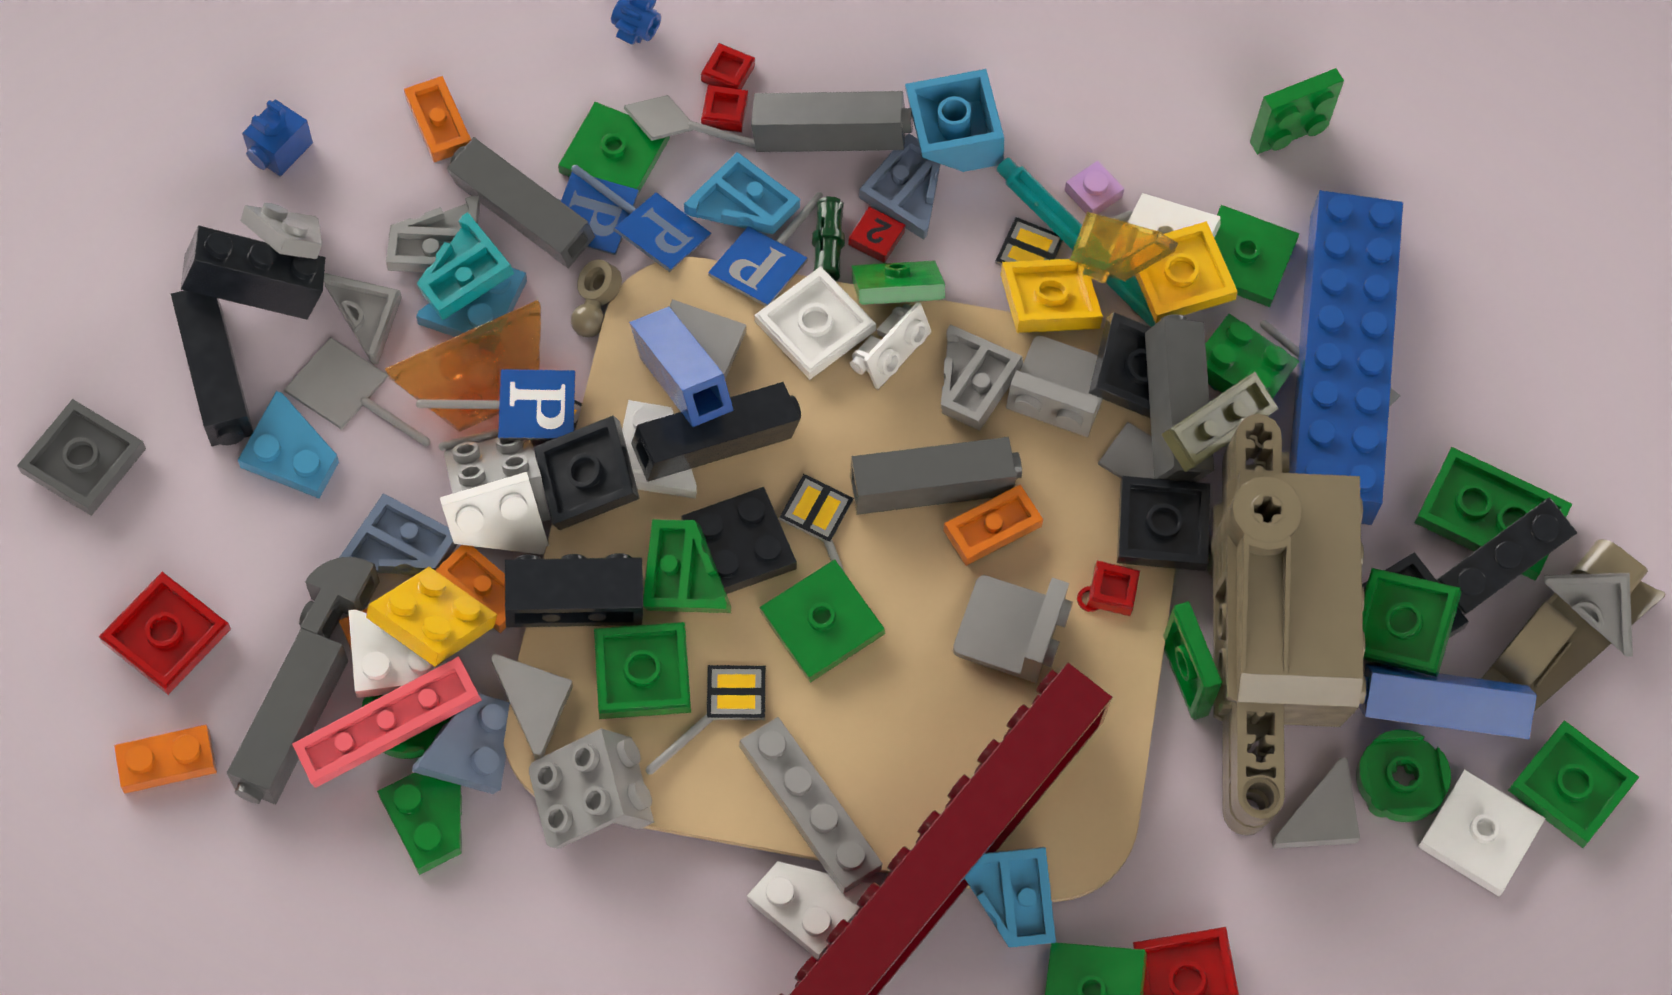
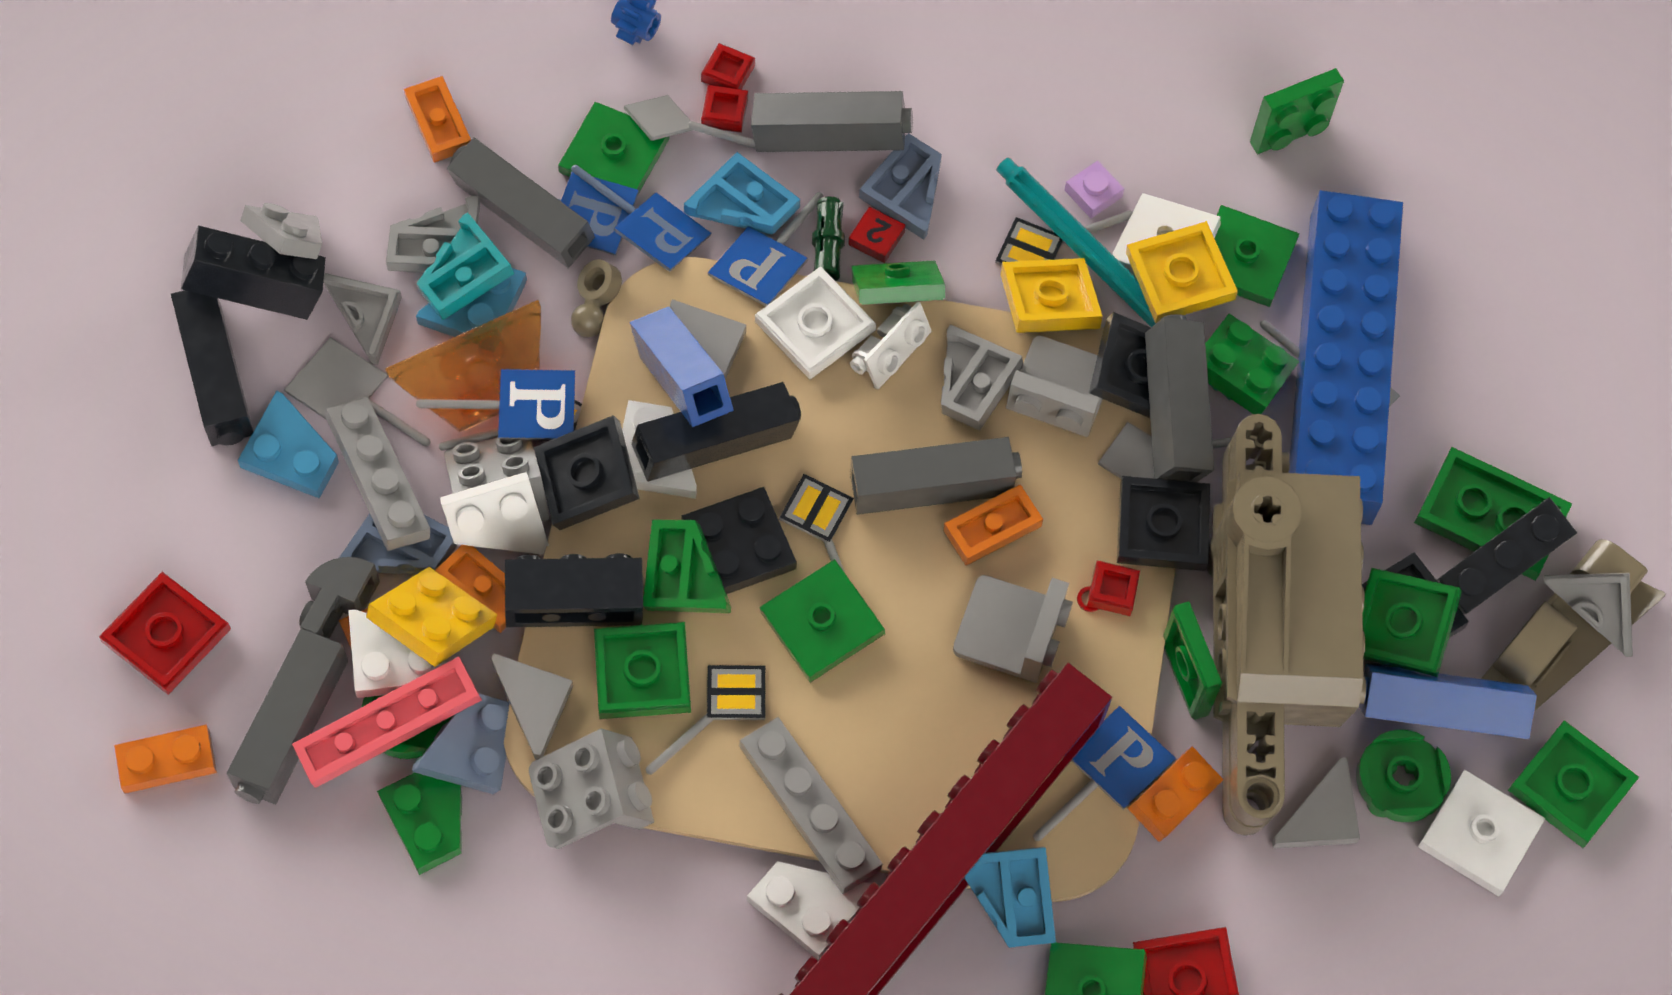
(81, 457): dark grey plate -> none
(276, 138): blue brick -> none
(378, 474): none -> light grey plate
(957, 120): dark azure slope -> none
(1117, 248): clear yellow slope -> none
(1119, 761): none -> blue piece
(1175, 794): none -> orange plate
(1217, 421): olive tile -> none

